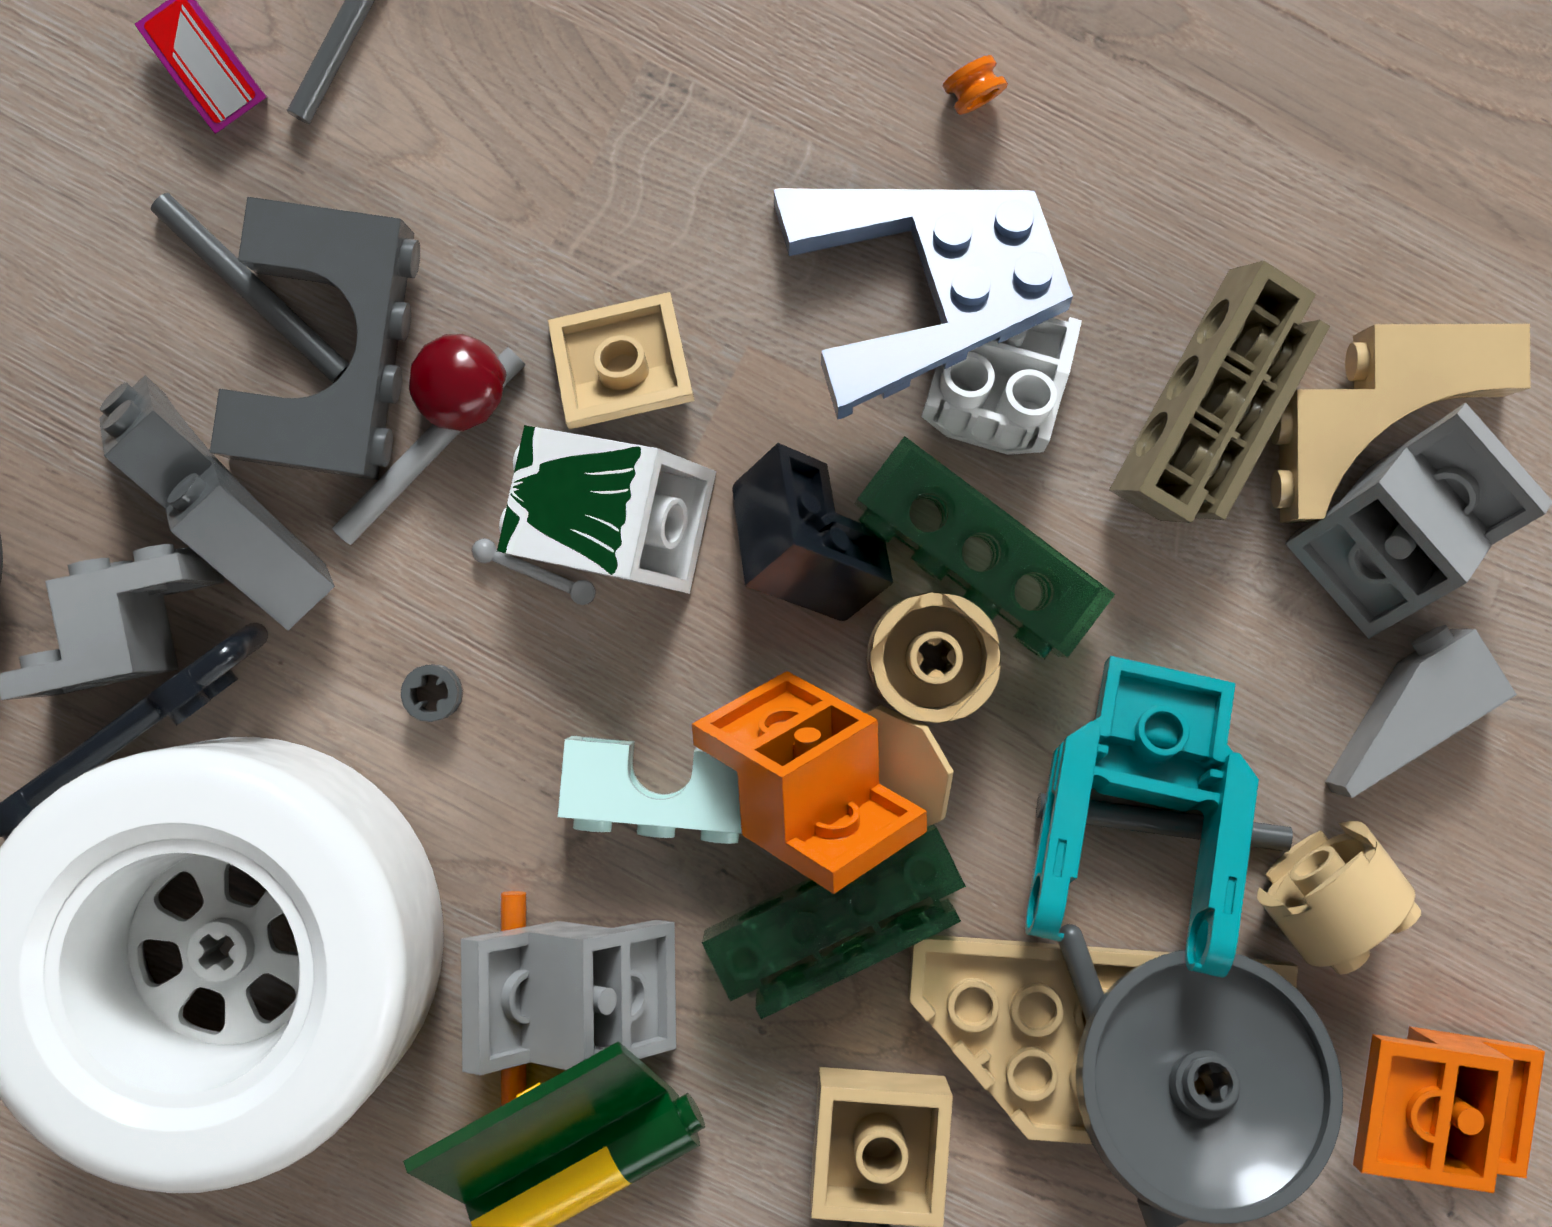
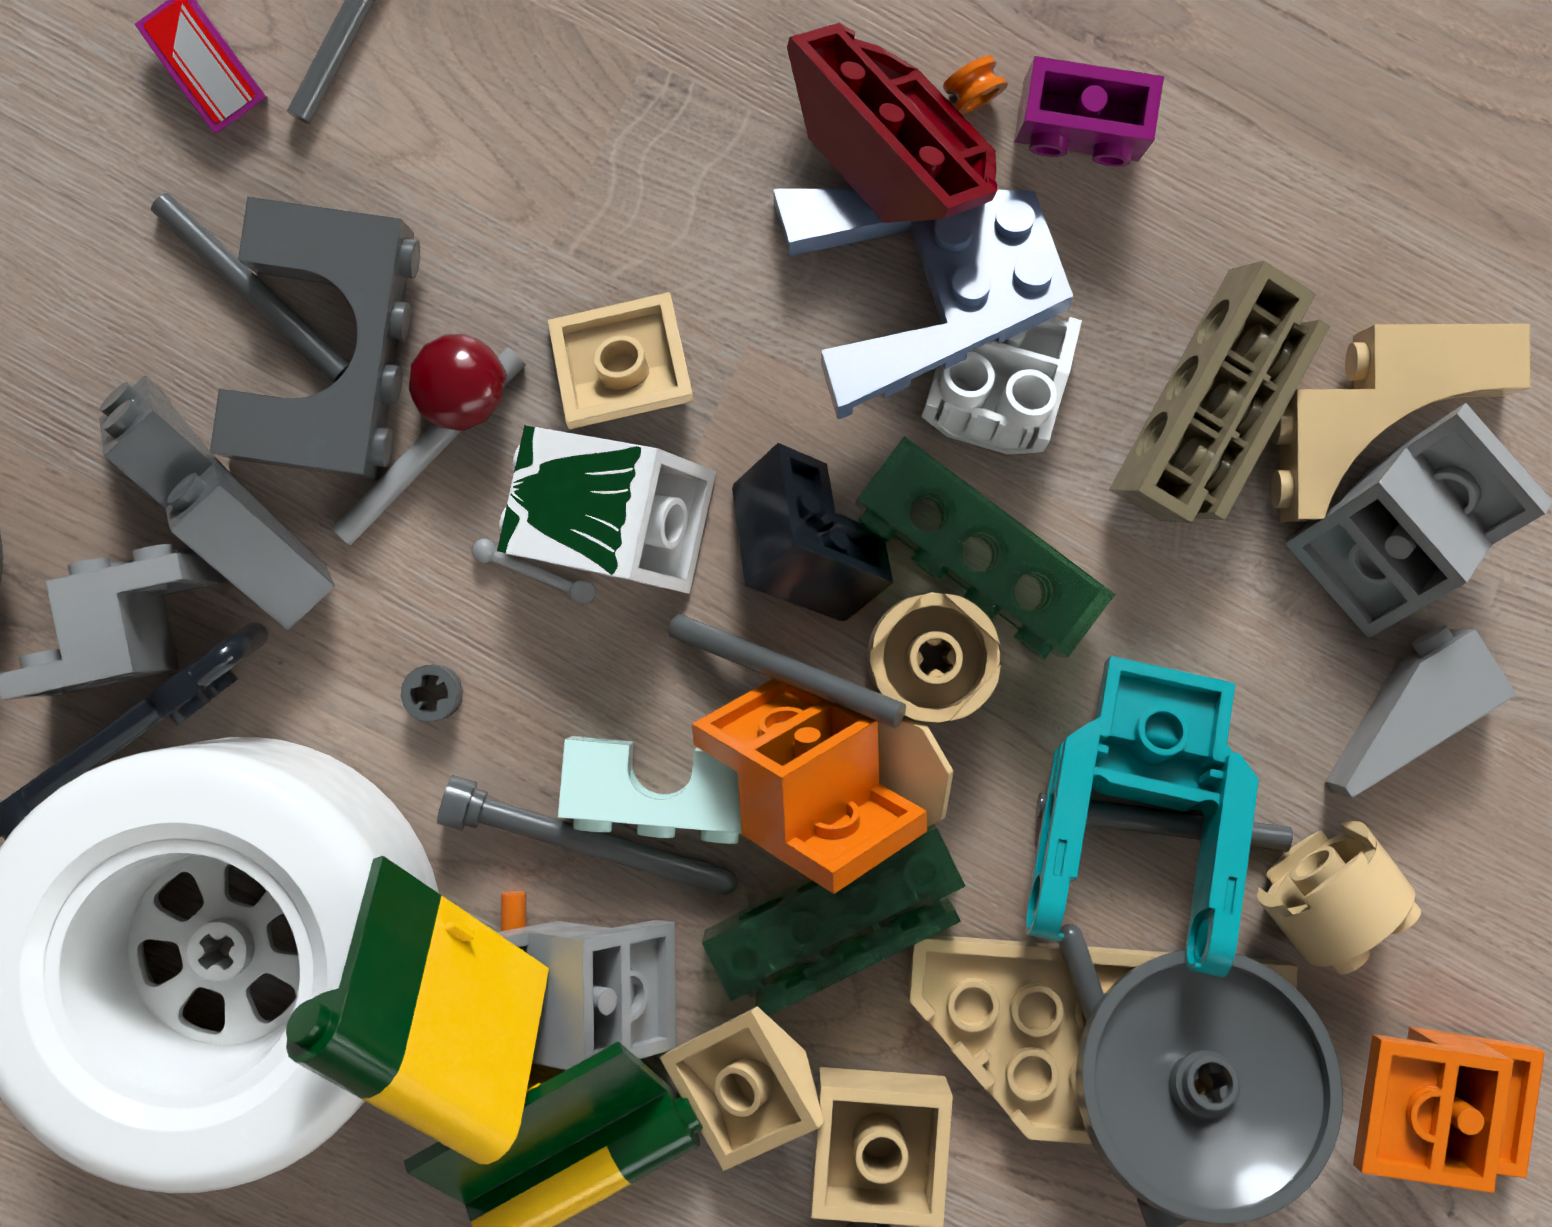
(428, 1018): none -> door
(469, 806): none -> dark grey piece
(746, 1086): none -> tan slope
(788, 670): none -> dark grey bar
(888, 128): none -> dark red wedge
(1088, 111): none -> magenta brick

